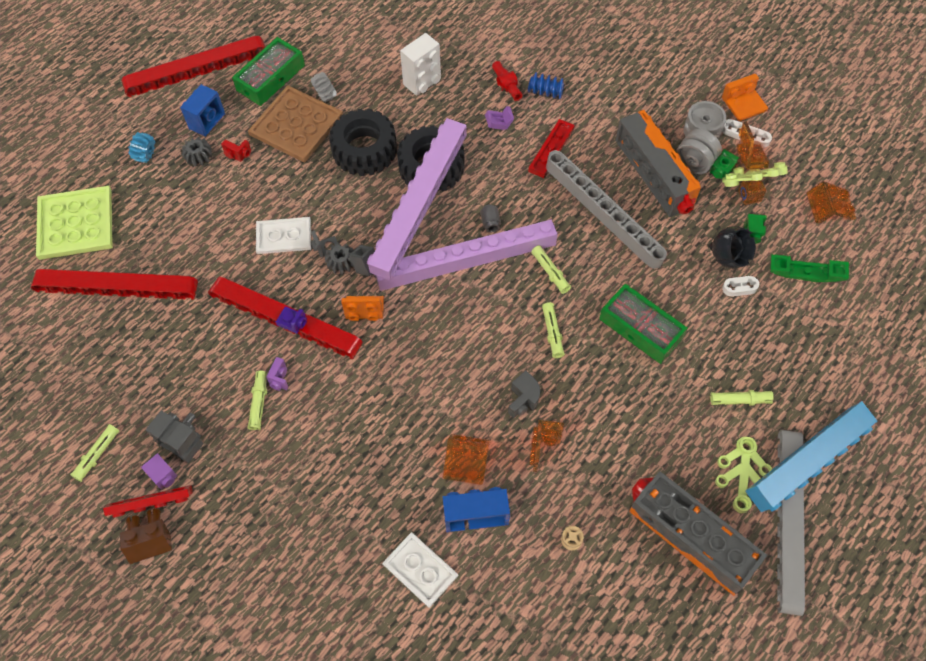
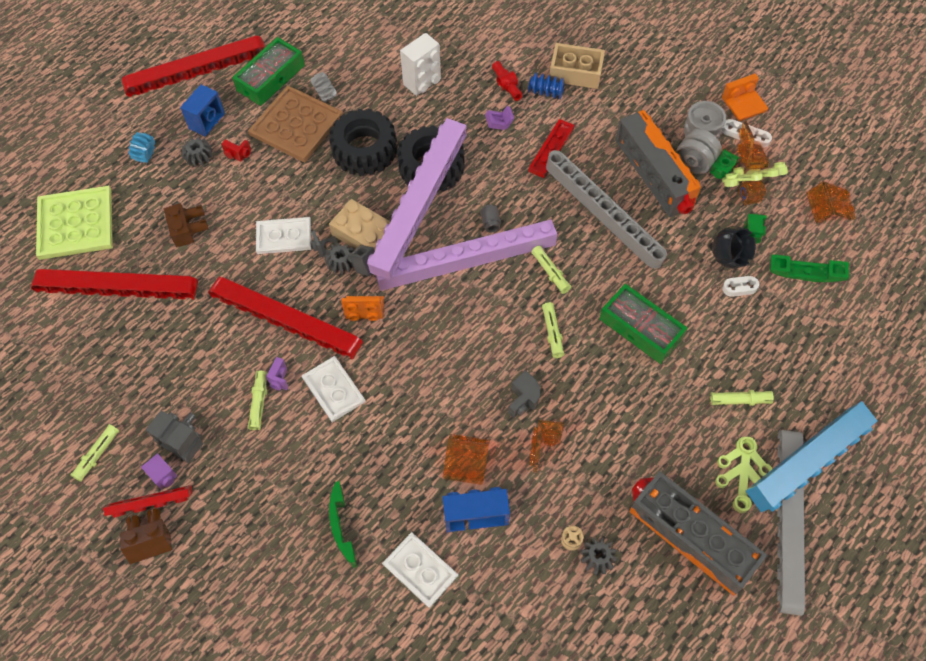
(179, 226): none -> reddish brown brick
(291, 319): dark purple bracket -> none
(333, 388): none -> white tile
(337, 501): none -> green slope
(358, 225): none -> tan brick
(577, 65): none -> tan brick
(594, 548): none -> dark grey gear

